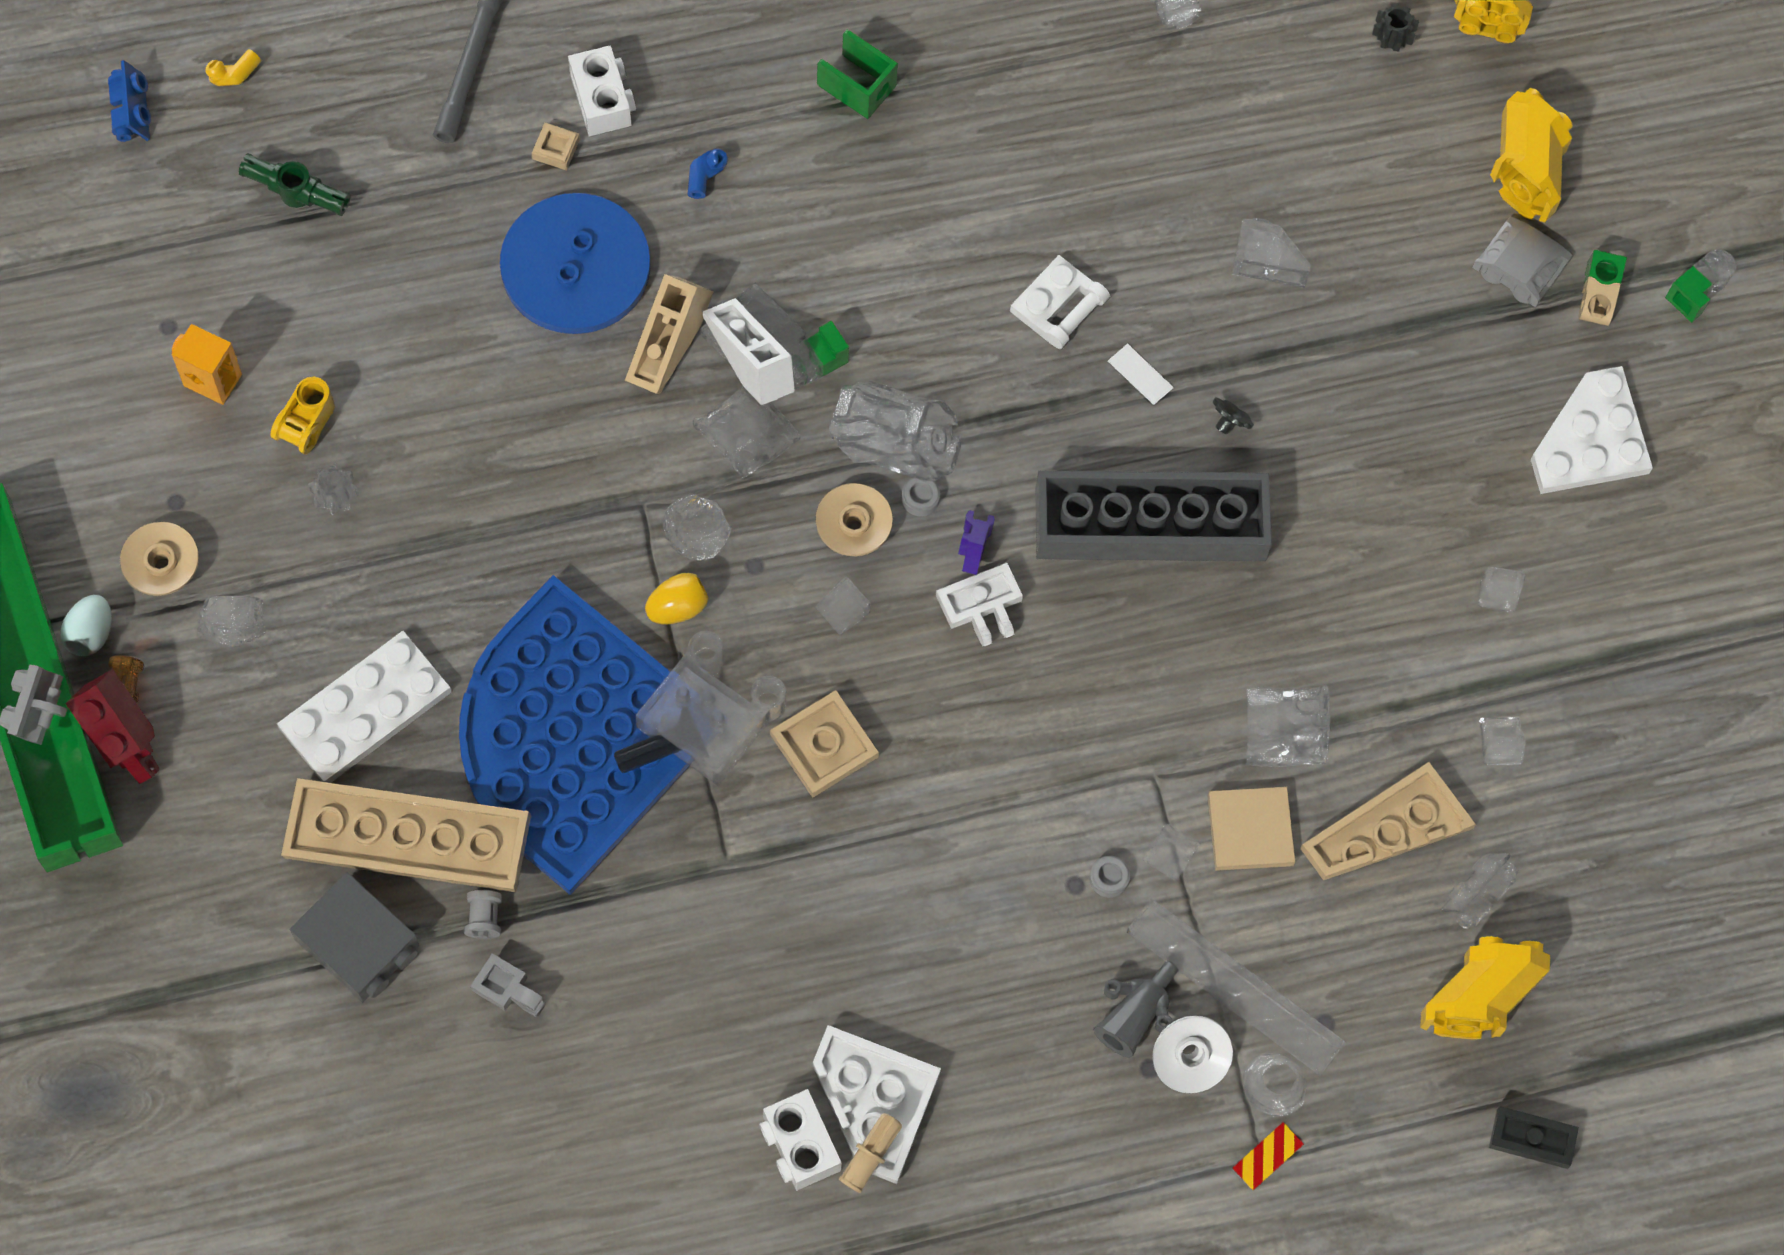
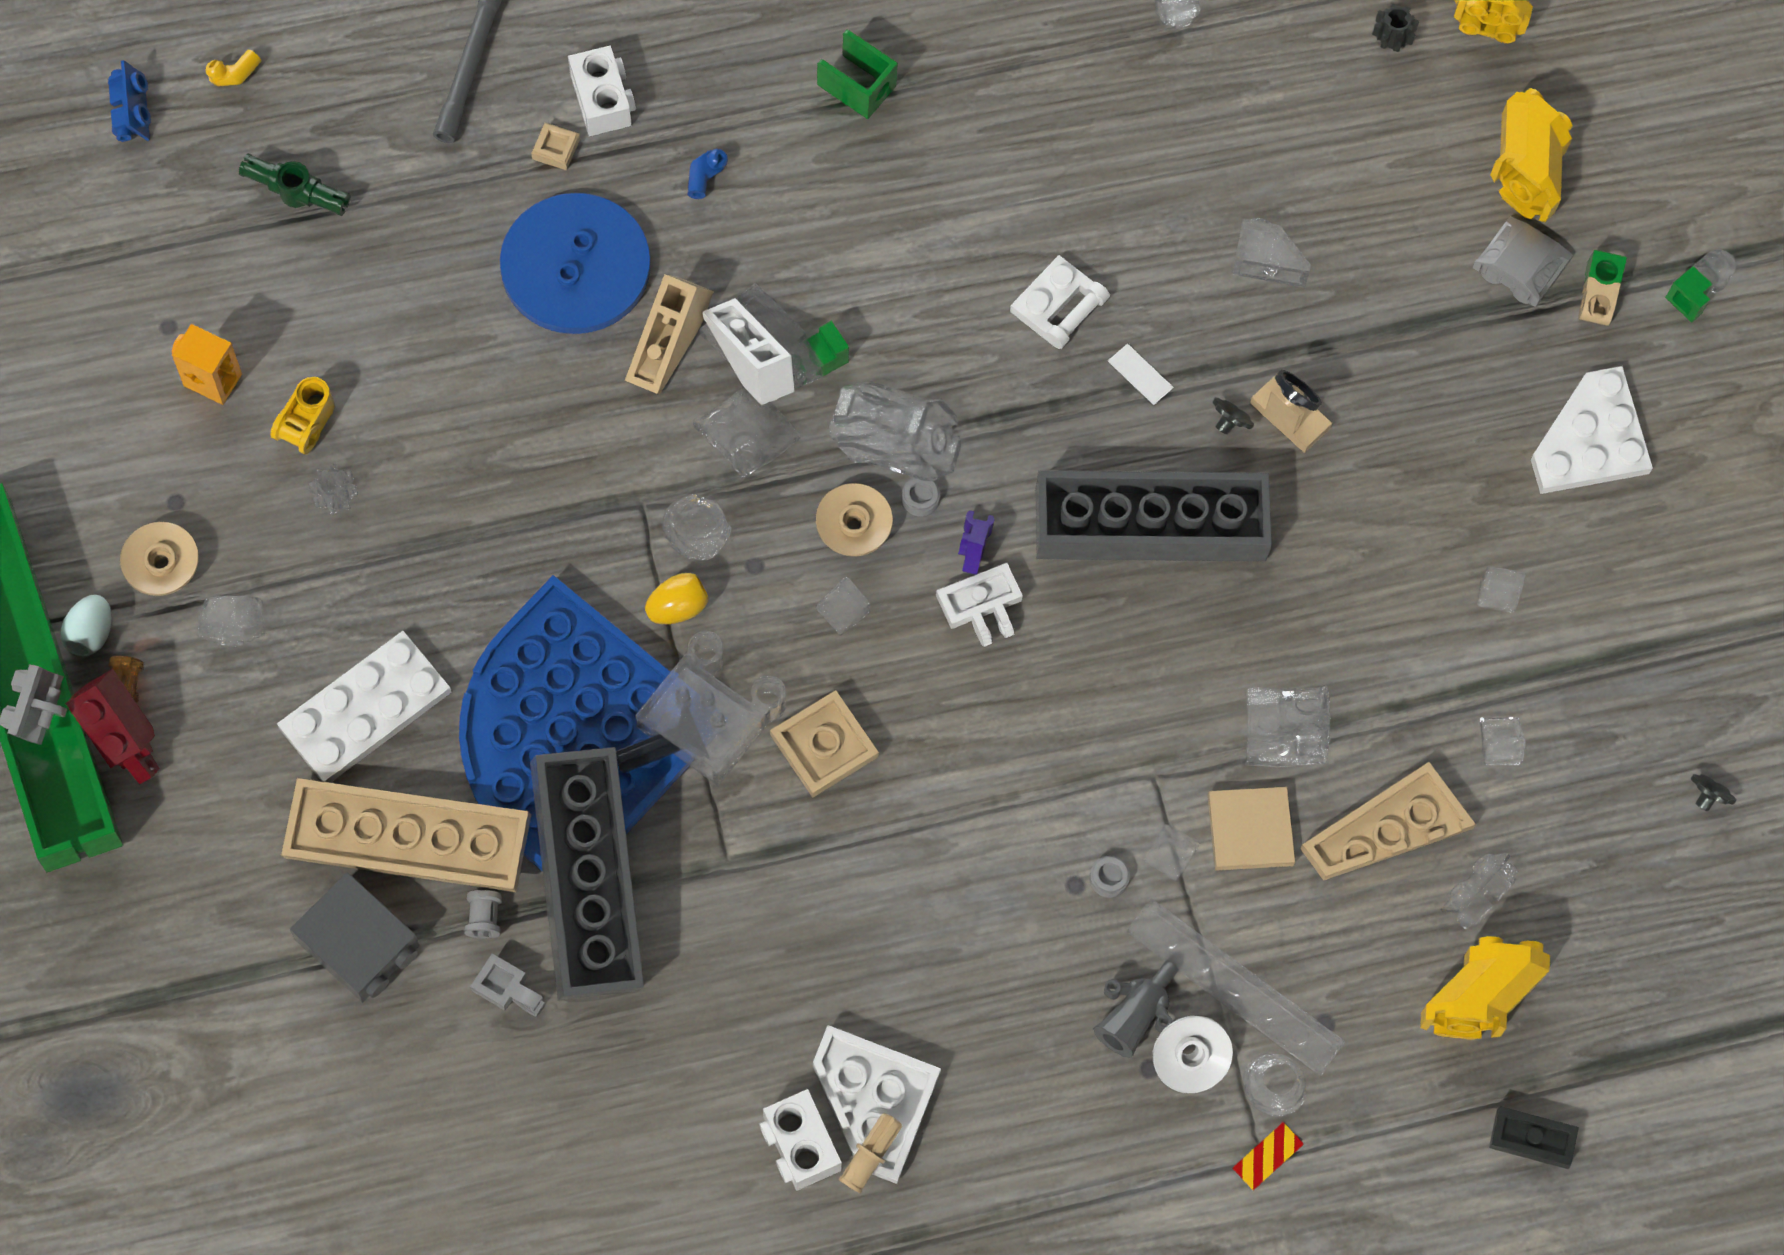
(586, 873): none -> dark grey brick
(1291, 411): none -> tan piece
(1711, 792): none -> pearl dark grey plant

